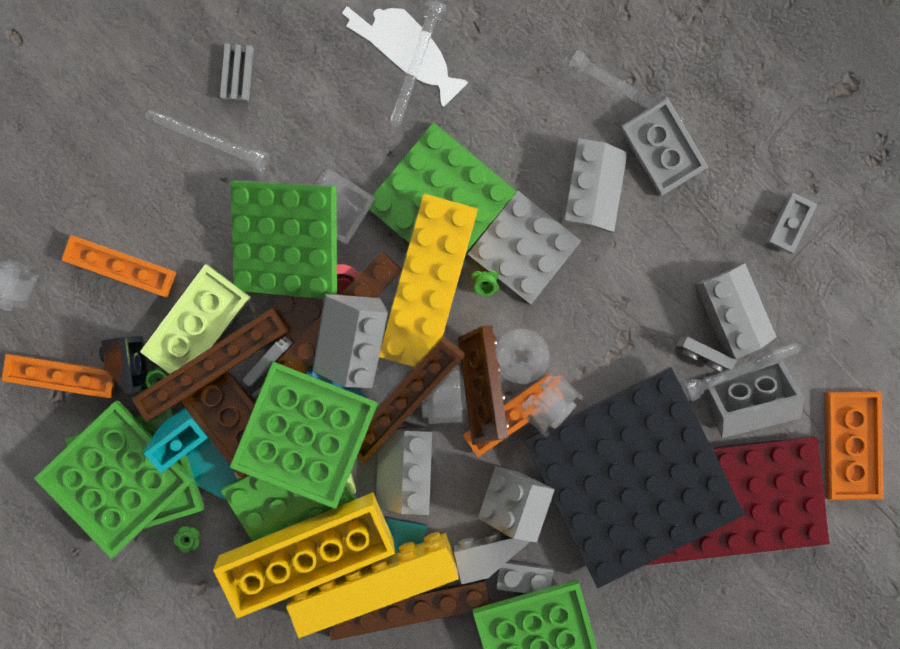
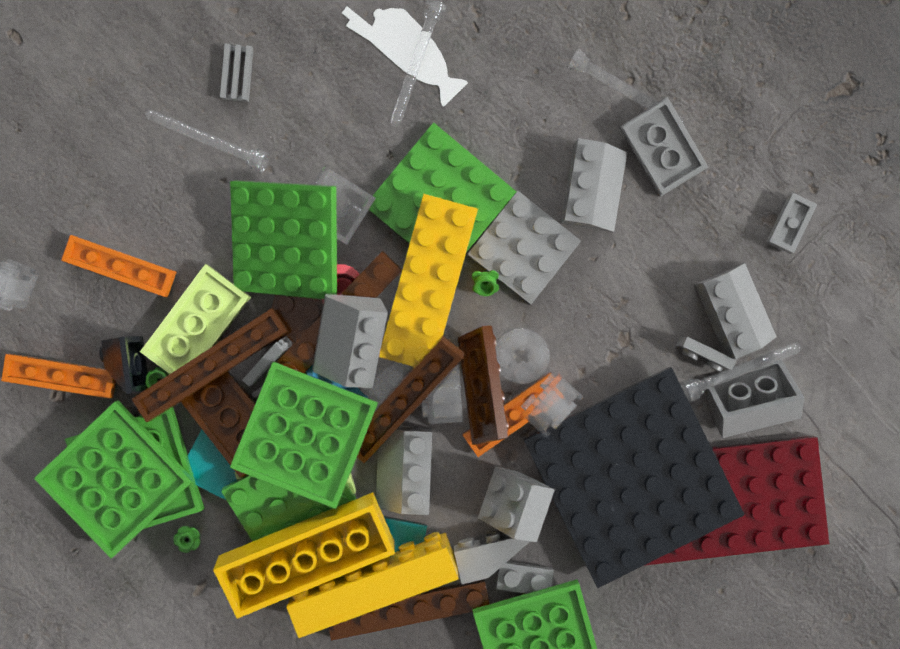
(174, 440): teal slope -> none
(853, 445): orange tile -> none

